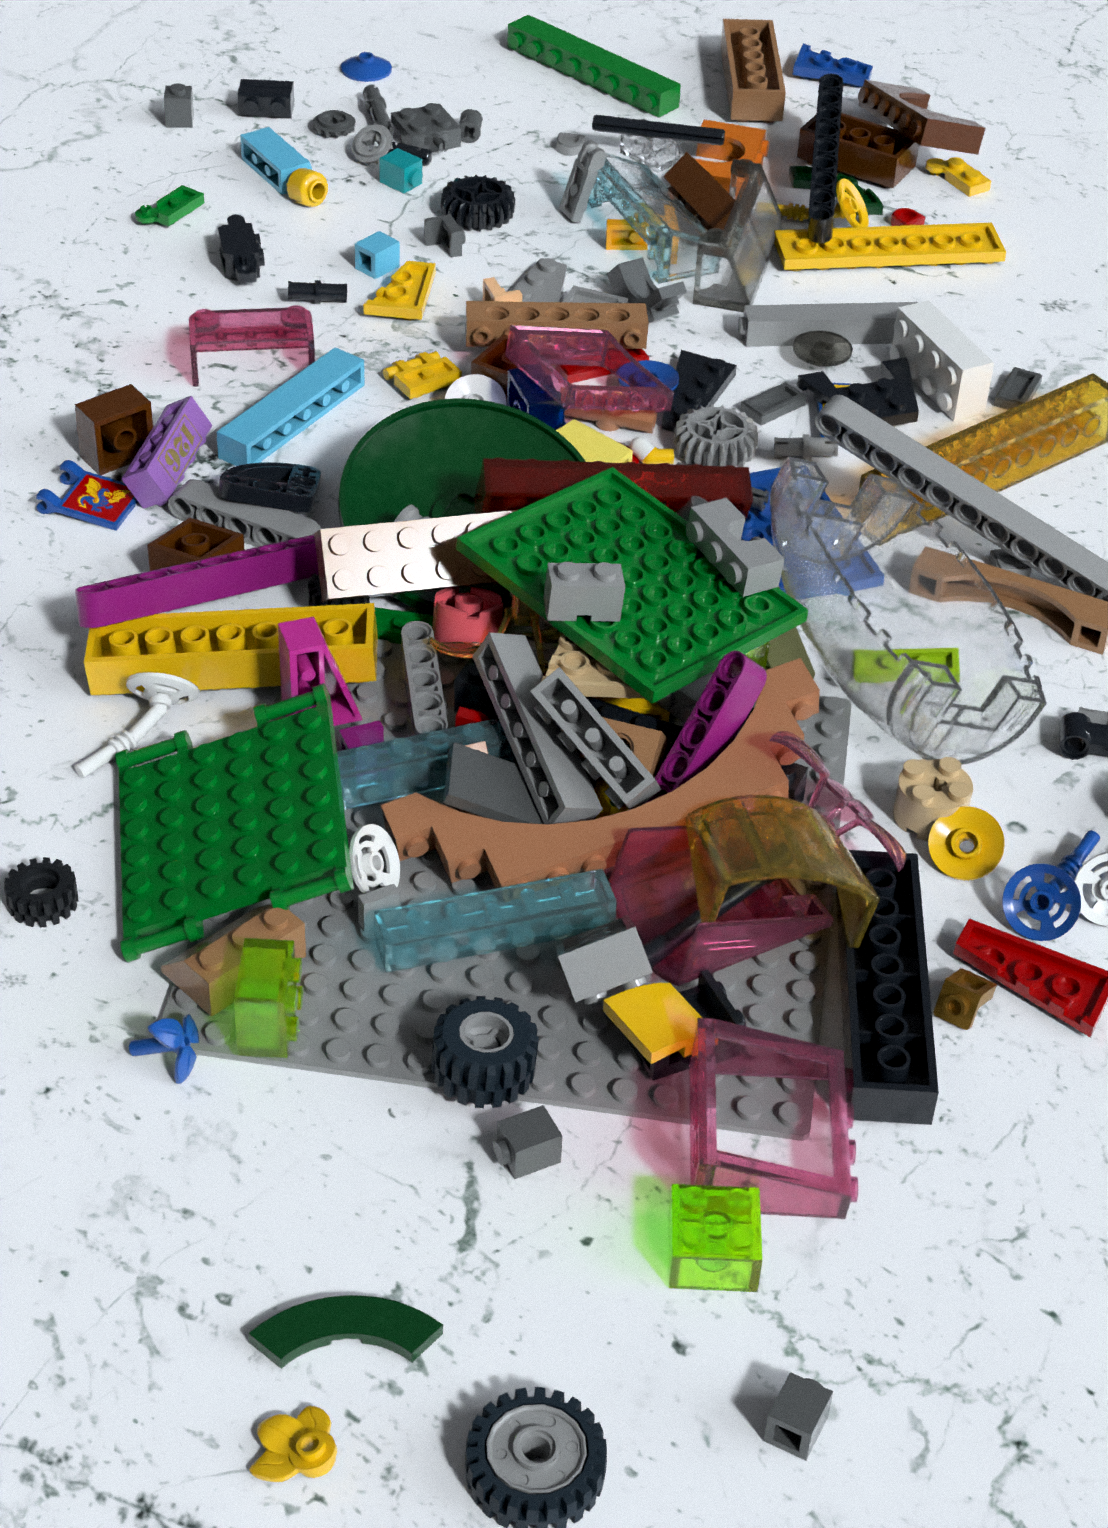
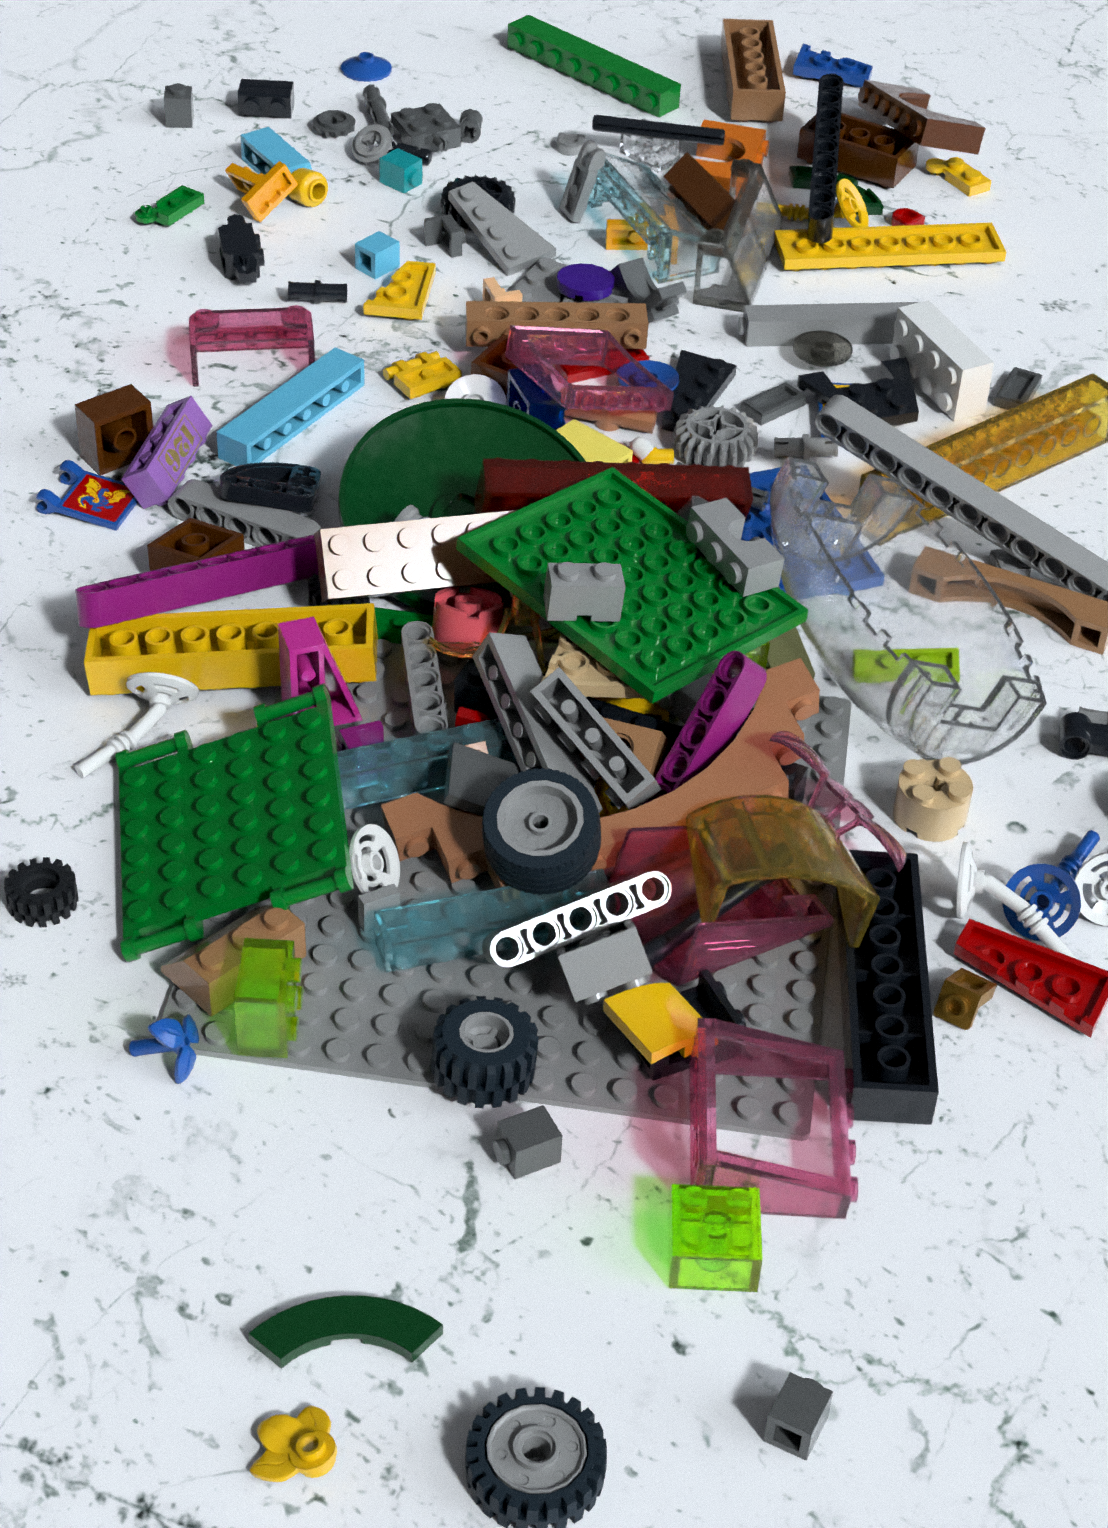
(262, 190): none -> light orange bracket
(500, 231): none -> light grey wing
(541, 831): none -> wheel
(585, 280): none -> dark purple tile
(595, 914): none -> beam
(966, 825): yellow dish -> none
(976, 881): none -> white dish

